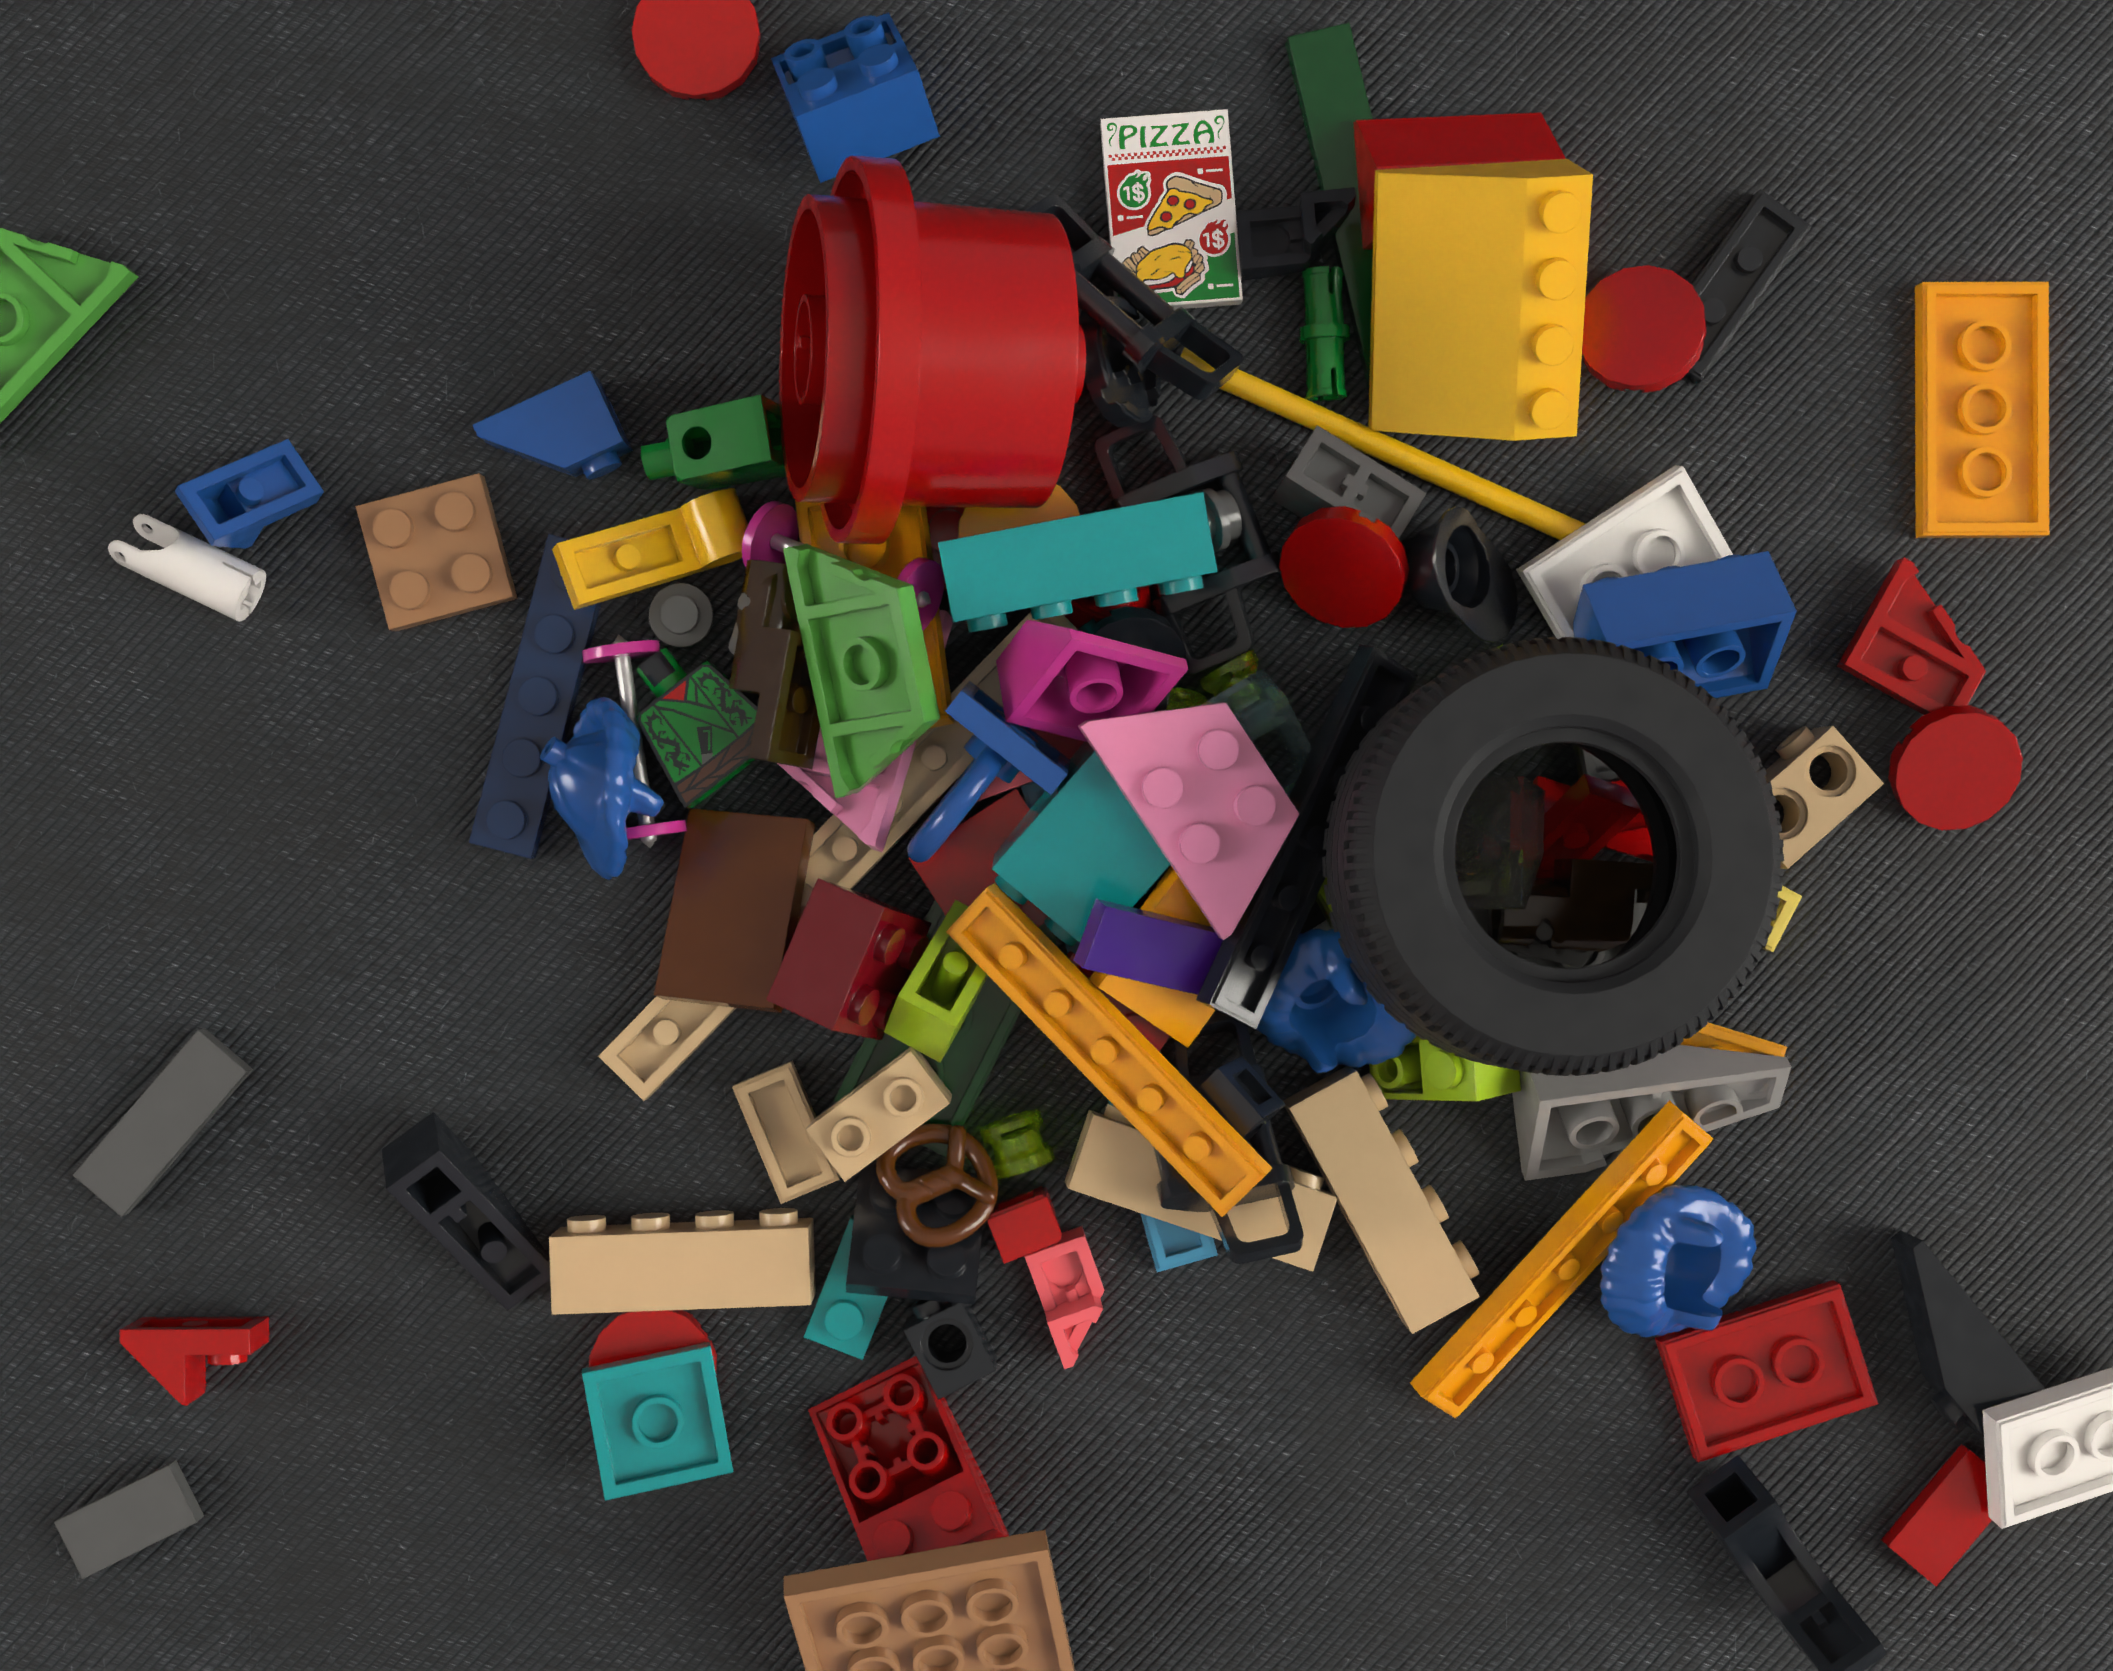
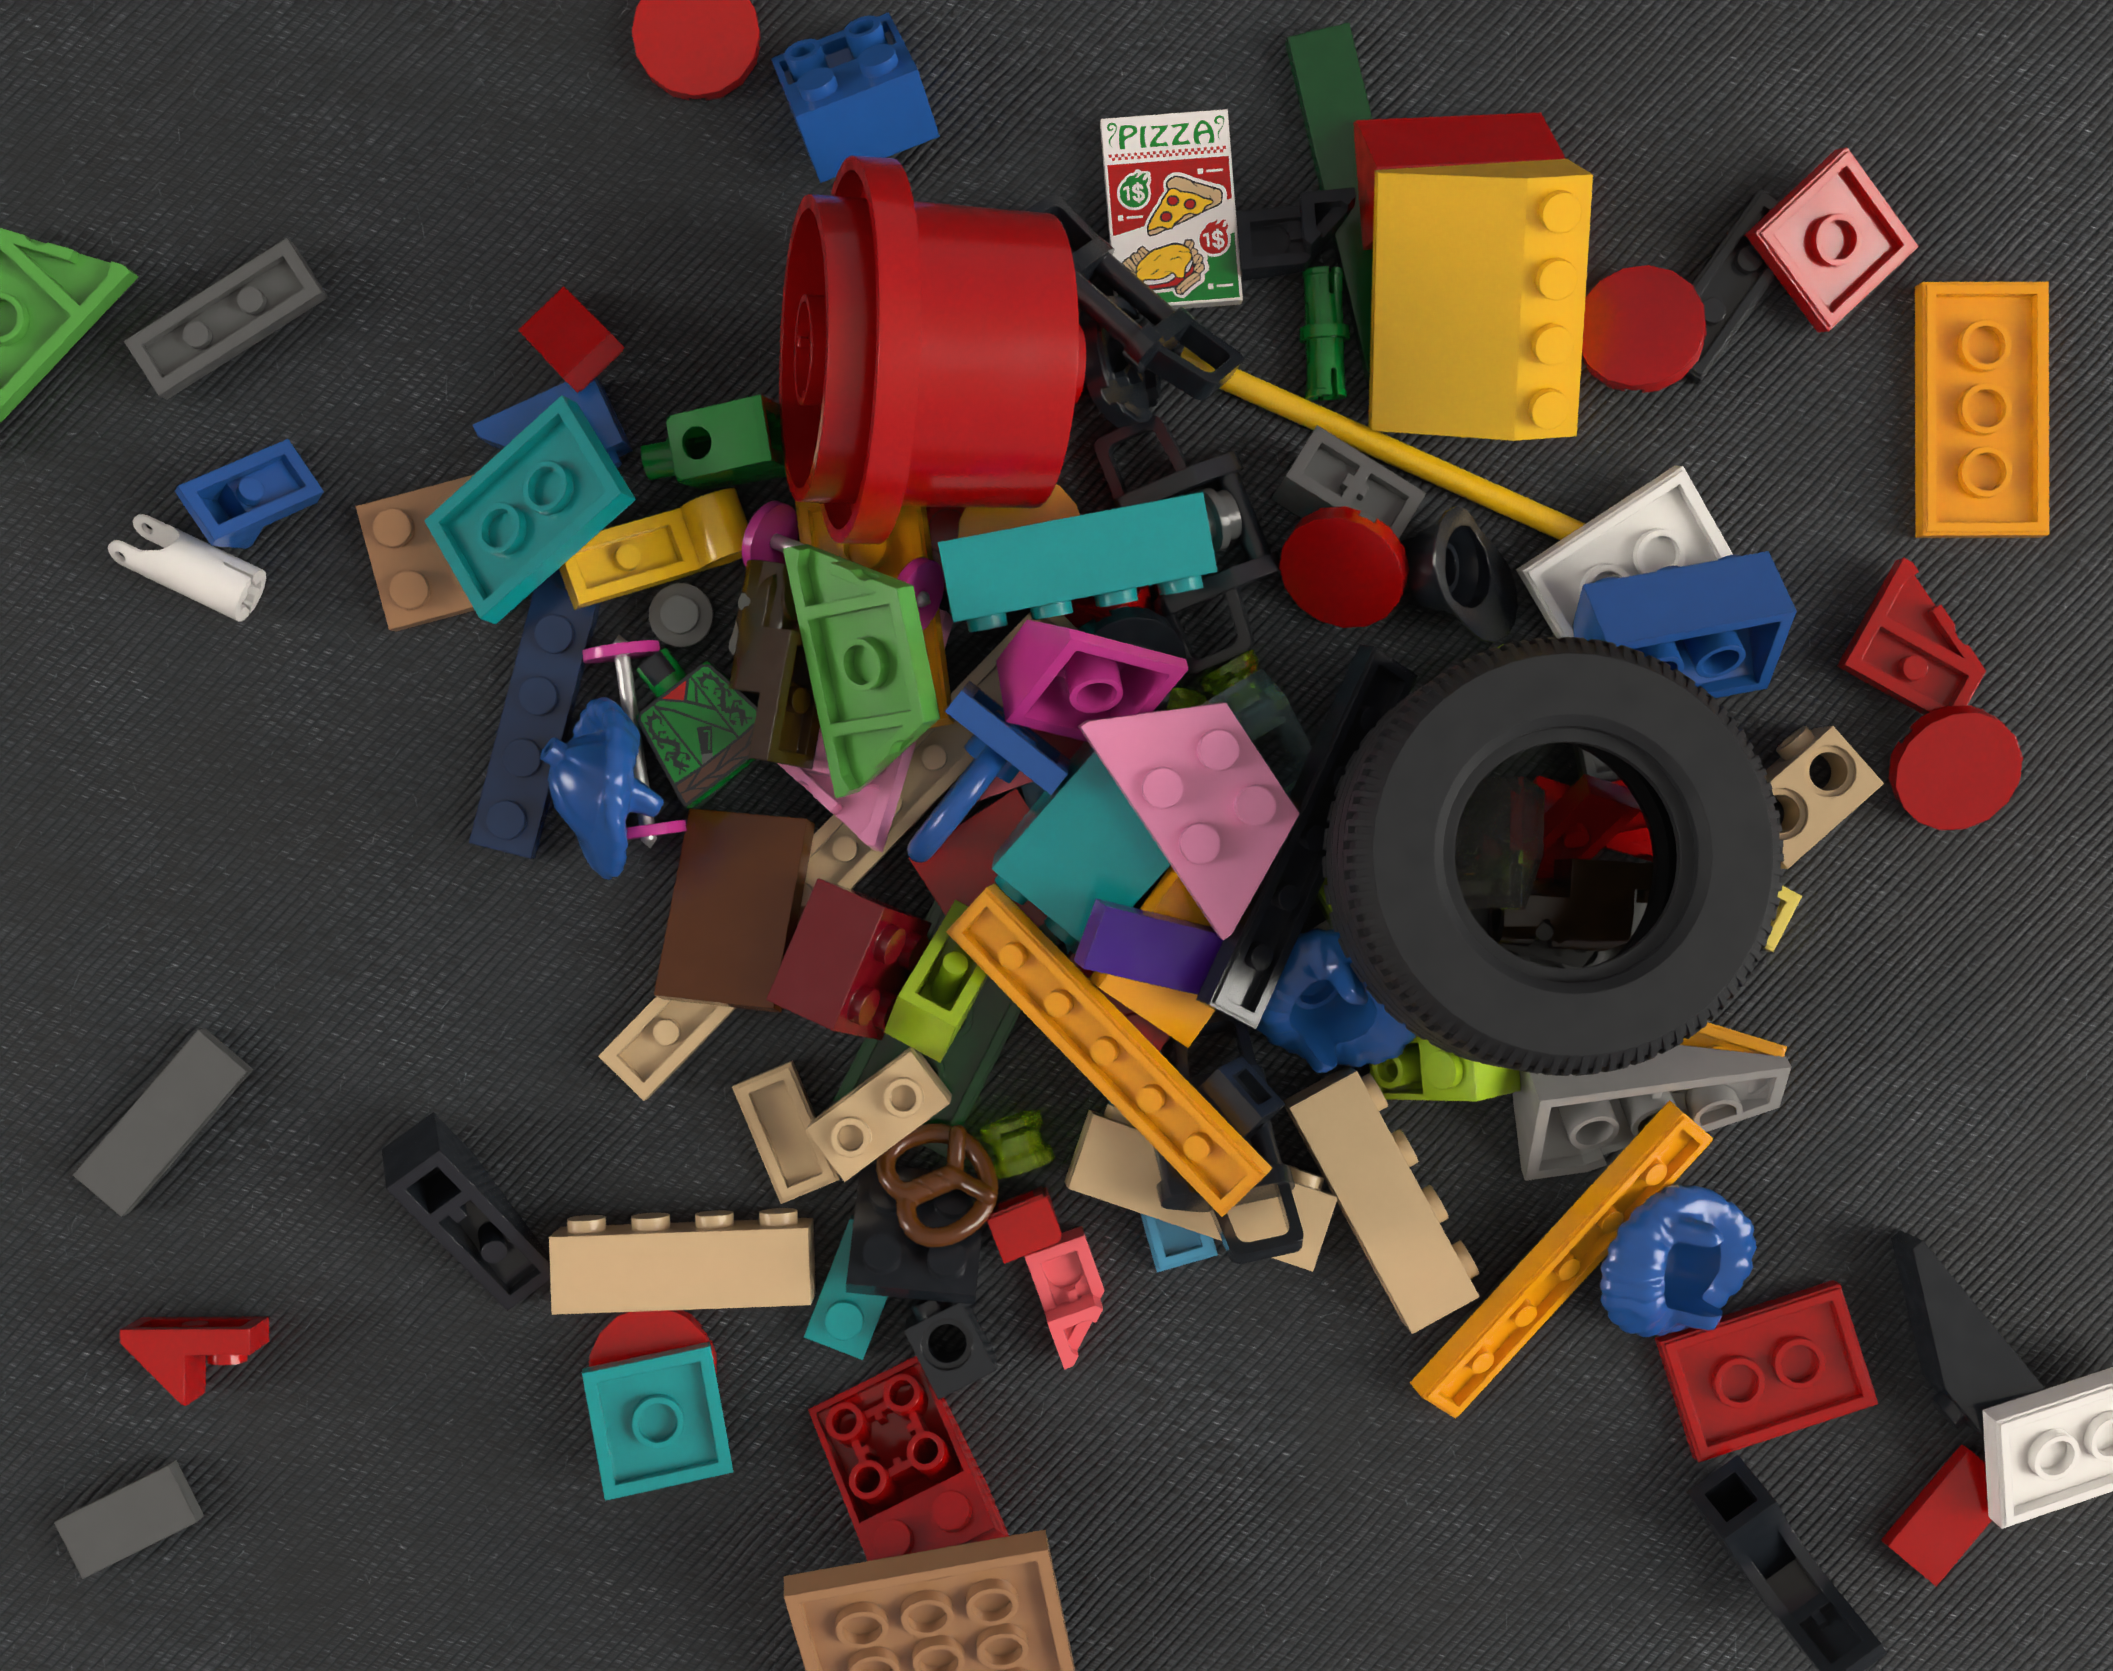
(226, 319): none -> dark grey plate
(529, 510): none -> teal plate
(571, 339): none -> red tile
(1832, 240): none -> tile

